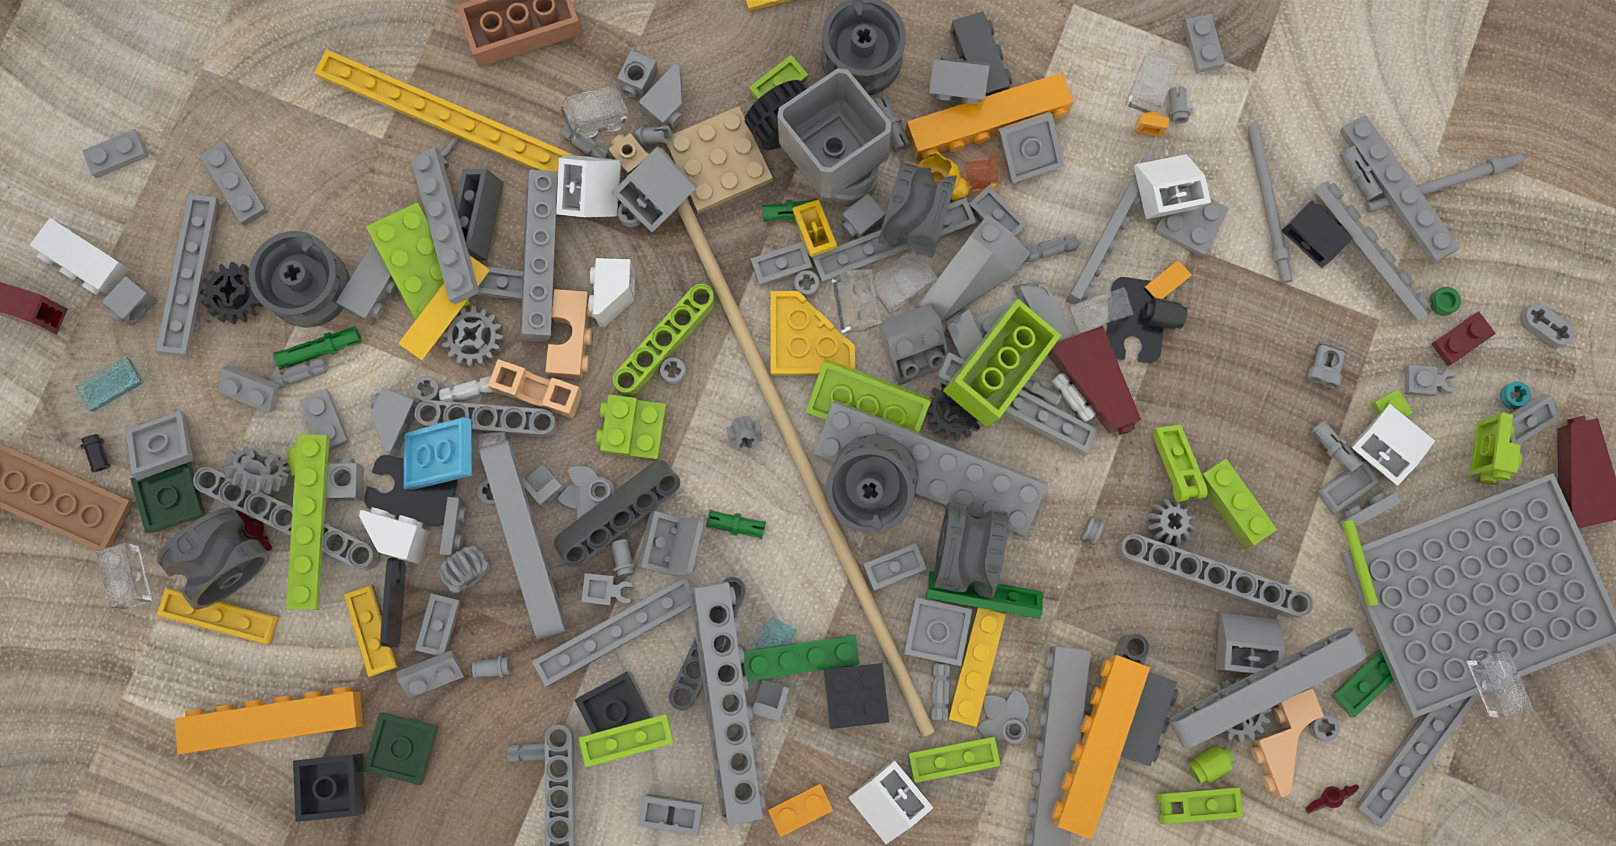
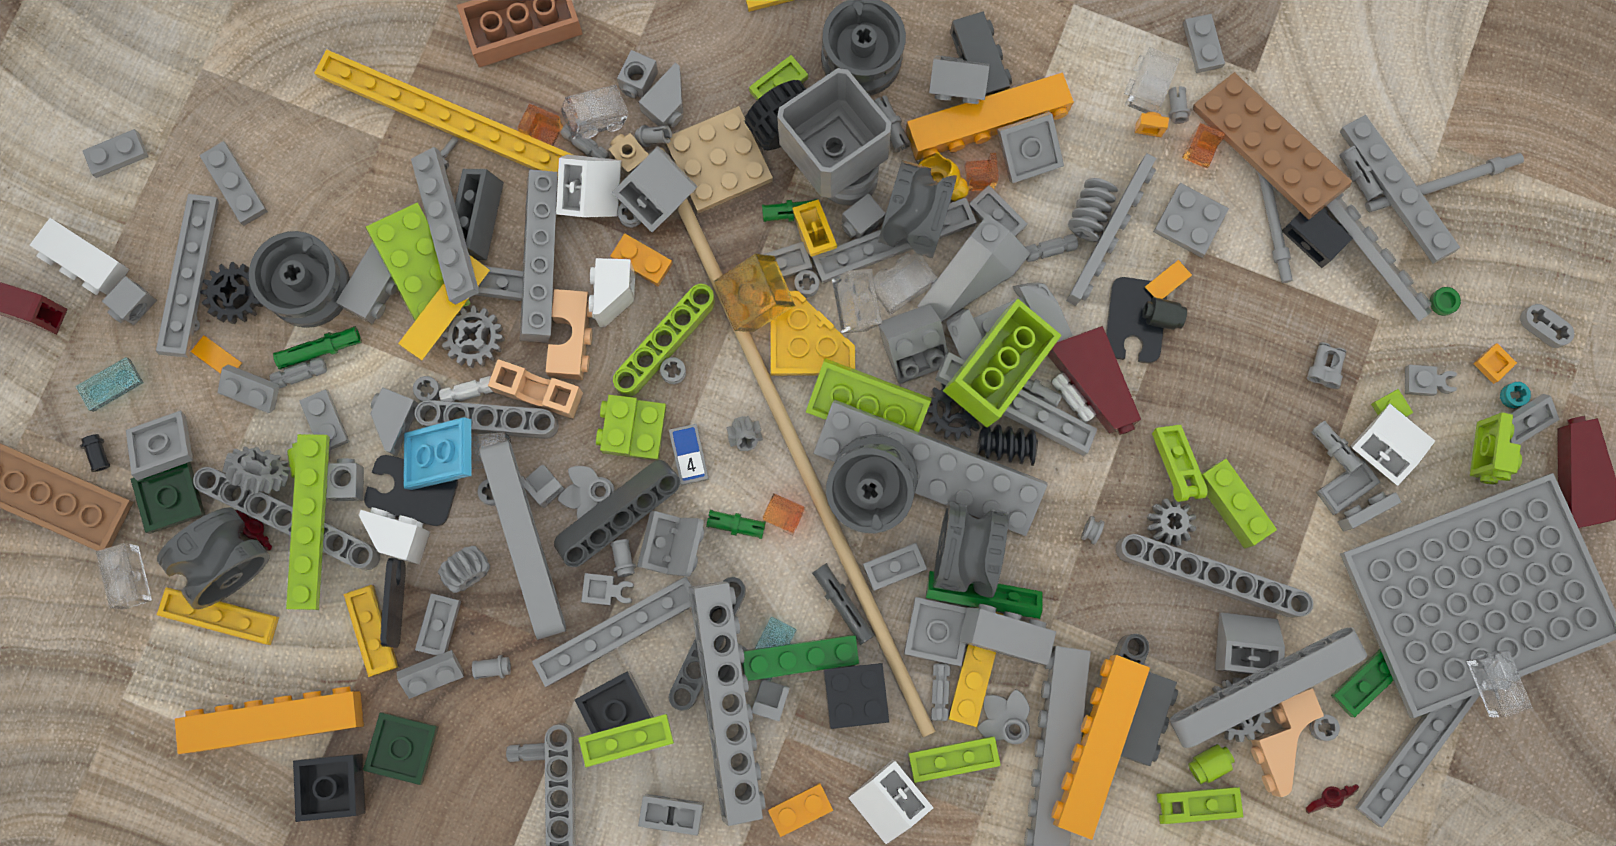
(214, 354): none -> light orange sticker
(455, 515): light grey plate -> none
(540, 124): none -> clear orange panel
(644, 260): none -> light orange plate
(688, 454): none -> tile
(754, 293): none -> clear yellow brick
(783, 514): none -> clear orange panel
(842, 602): none -> dark grey pin
(1008, 443): none -> black piece
(1008, 634): none -> light grey brick
(1090, 208): none -> light grey piece
(1101, 310): clear brick -> none
(1171, 186): white slope -> none
(1203, 145): none -> clear orange panel
(1272, 145): none -> medium nougat plate
(1360, 563): lime bar -> none
(1463, 338): dark red plate -> none
(1495, 363): none -> light orange plate

